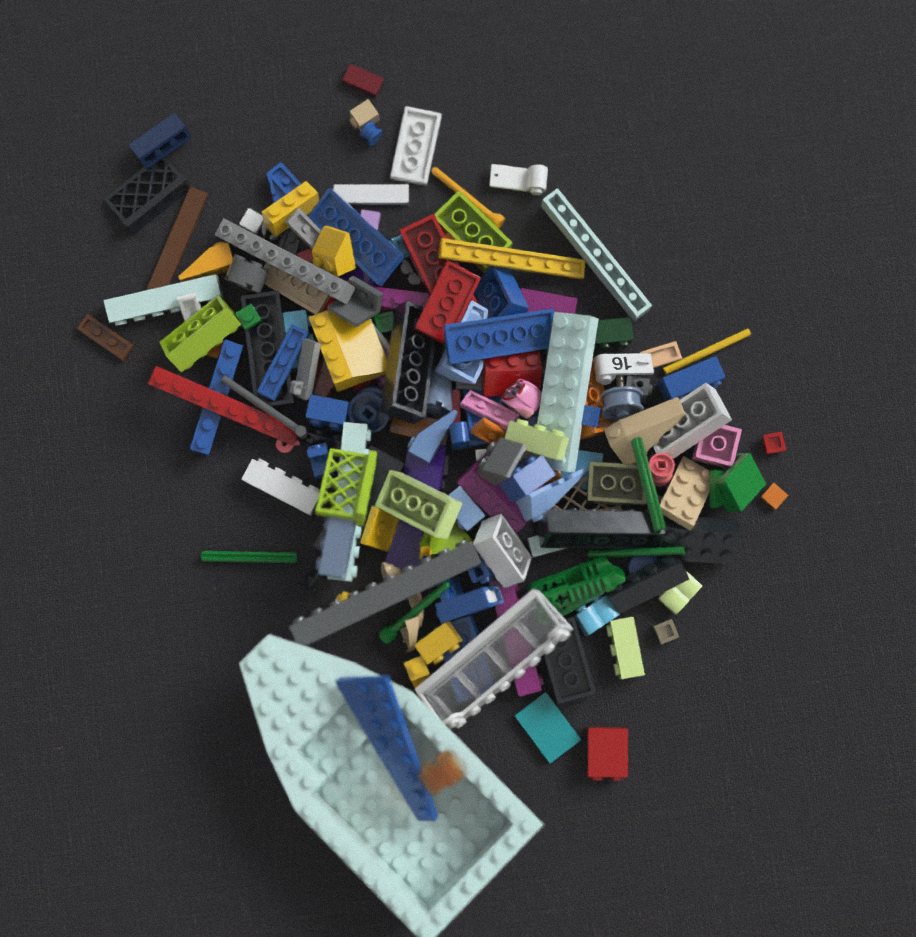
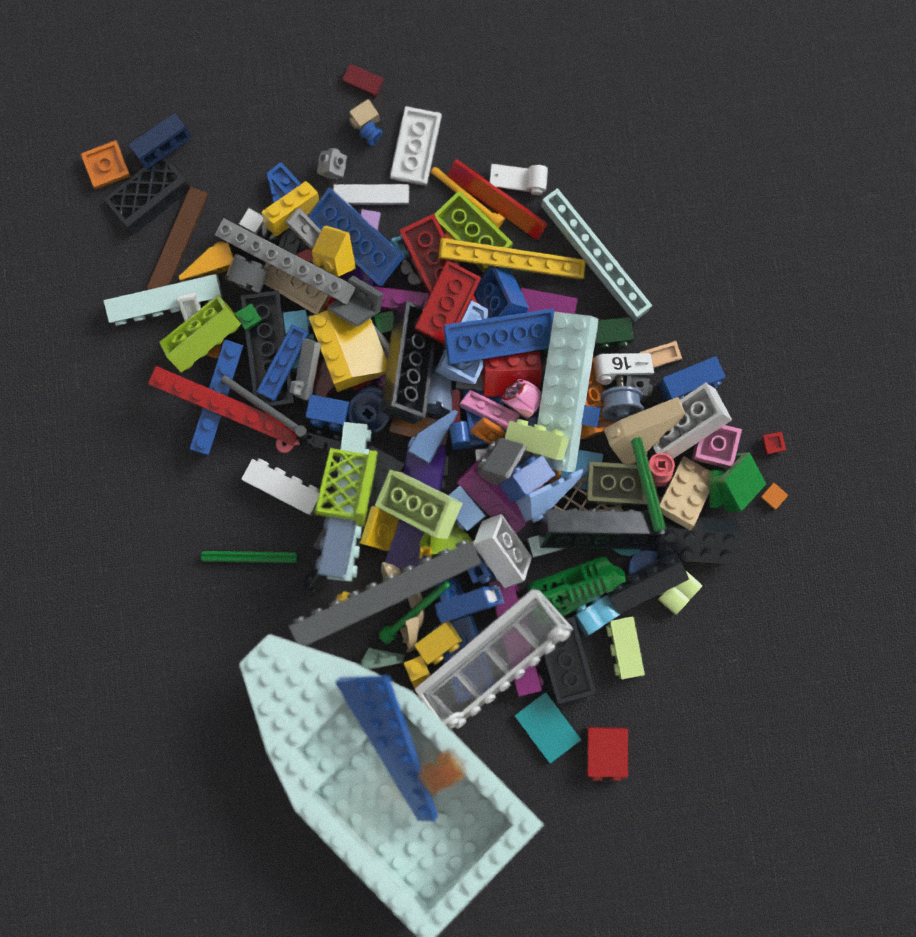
(105, 164): none -> orange plate
(105, 337): reddish brown tile -> none
(318, 456): blue brick -> none
(331, 164): none -> light grey brick
(377, 658): none -> sand green wing
(497, 199): none -> red tile
(636, 552): green piece -> none
(666, 631): dark tan plate -> none
(707, 351): yellow piece -> none

